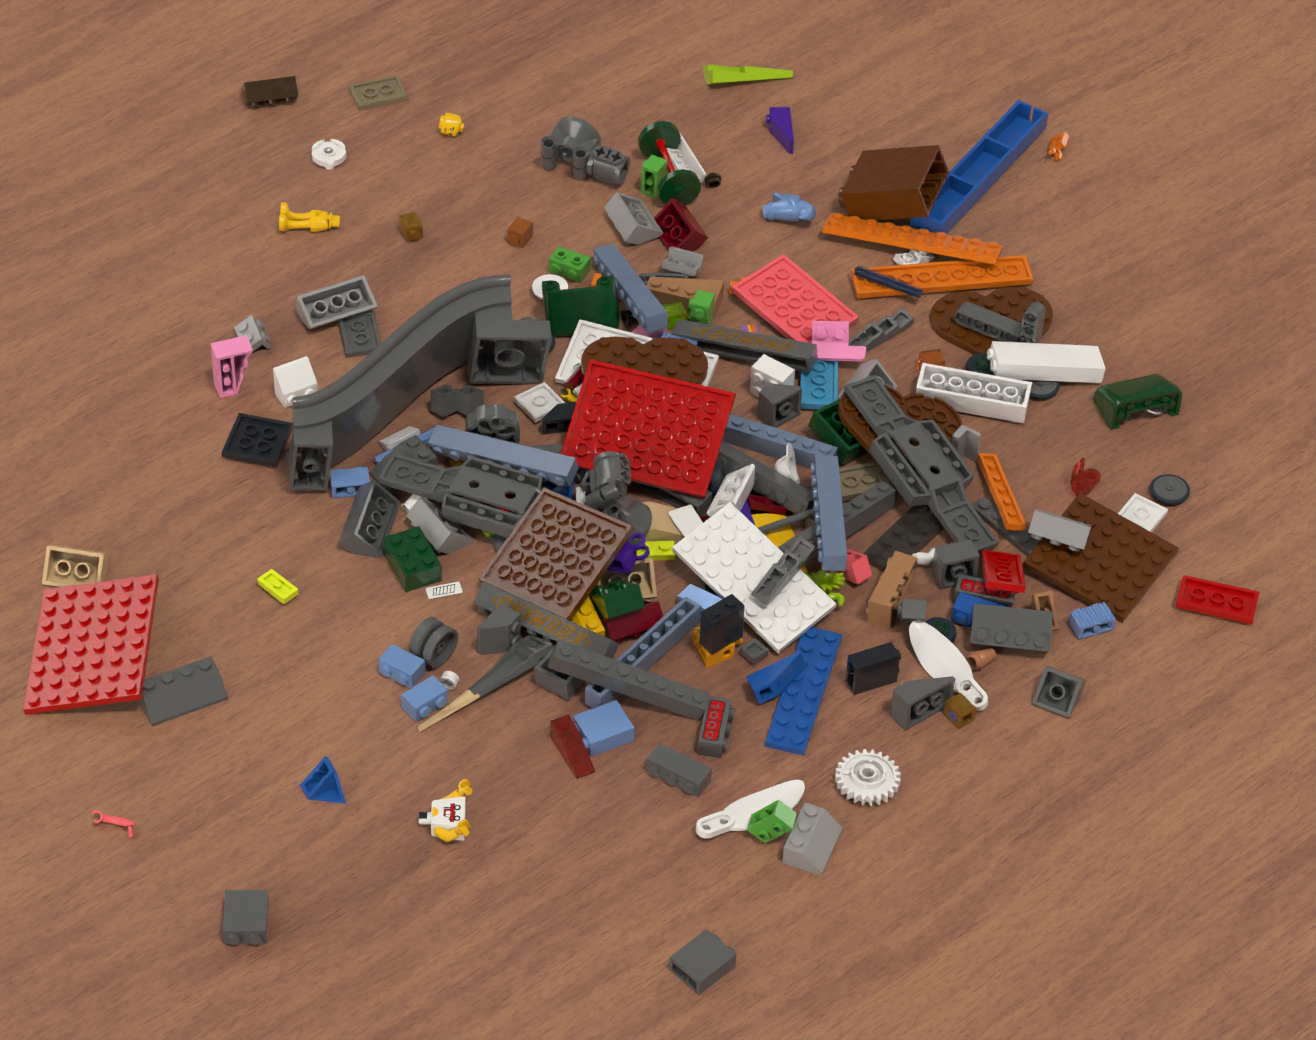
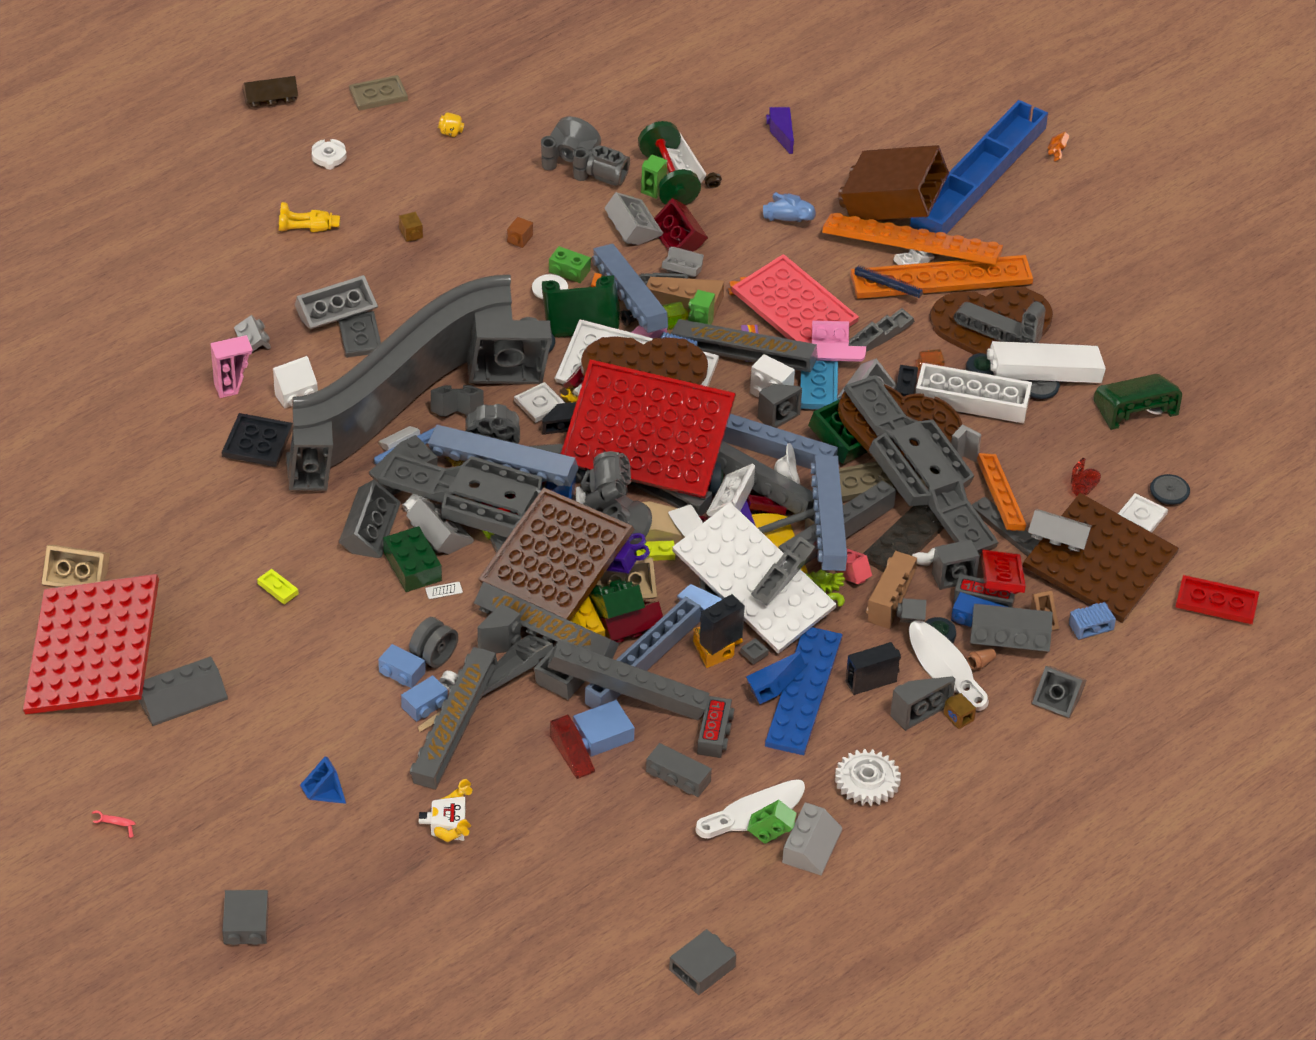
(347, 481): medium blue brick -> none
(453, 718): none -> dark grey brick
(724, 74): lime wedge -> none
(906, 380): none -> black plate

